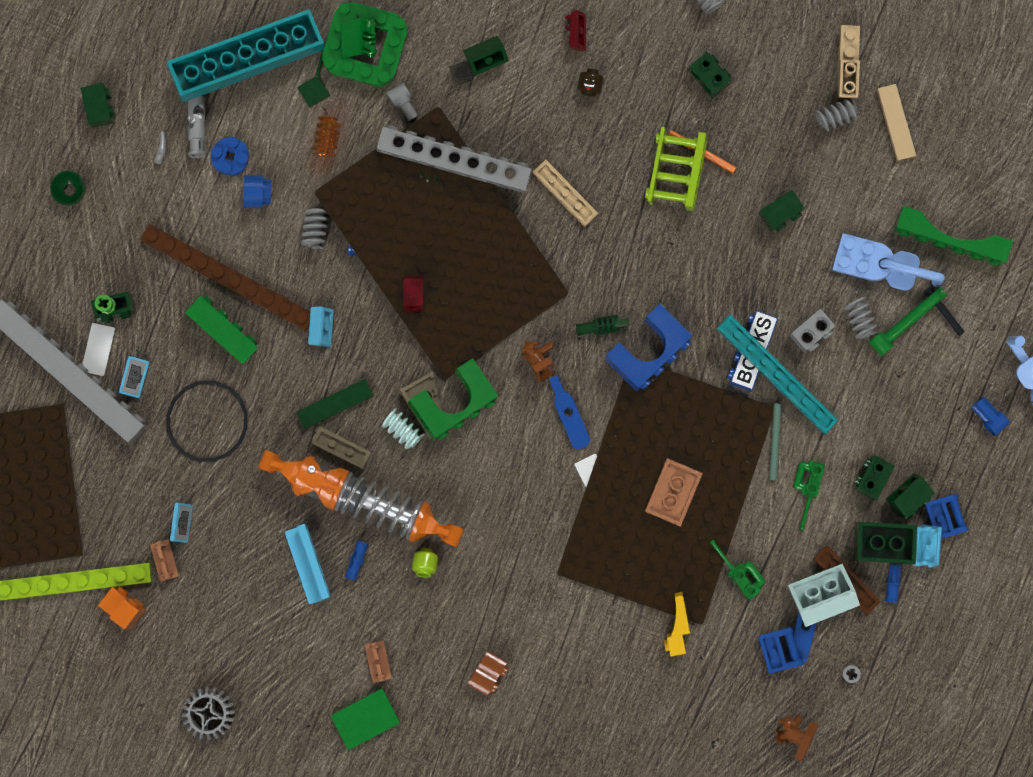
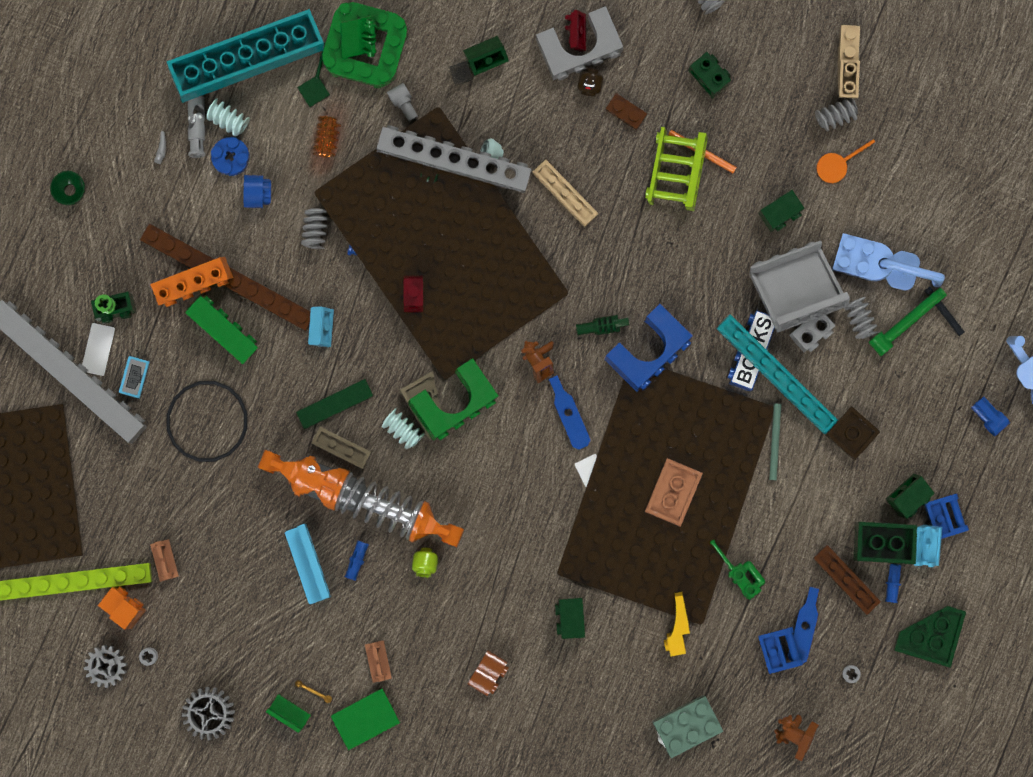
(97, 105): dark green brick -> none
(109, 672): none -> light grey gear
(151, 651): none -> light grey bush
(181, 522): slope -> none
(191, 281): none -> orange brick
(226, 118): none -> light aqua piece
(288, 713): none -> green panel
(327, 698): none -> pearl gold hinge
(492, 147): none -> light aqua cone
(562, 63): none -> light grey arch
(571, 618): none -> dark green brick
(626, 111): none -> reddish brown plate
(687, 726): none -> sand green piece
(798, 286): none -> light grey panel
(813, 484): green piece -> none
(824, 595): light aqua slope -> none
(833, 167): none -> orange piece
(852, 433): none -> dark brown plate
(873, 477): dark green brick -> none
(896, 122): tan tile -> none
(914, 224): green arch -> none
(933, 636): none -> dark green plate

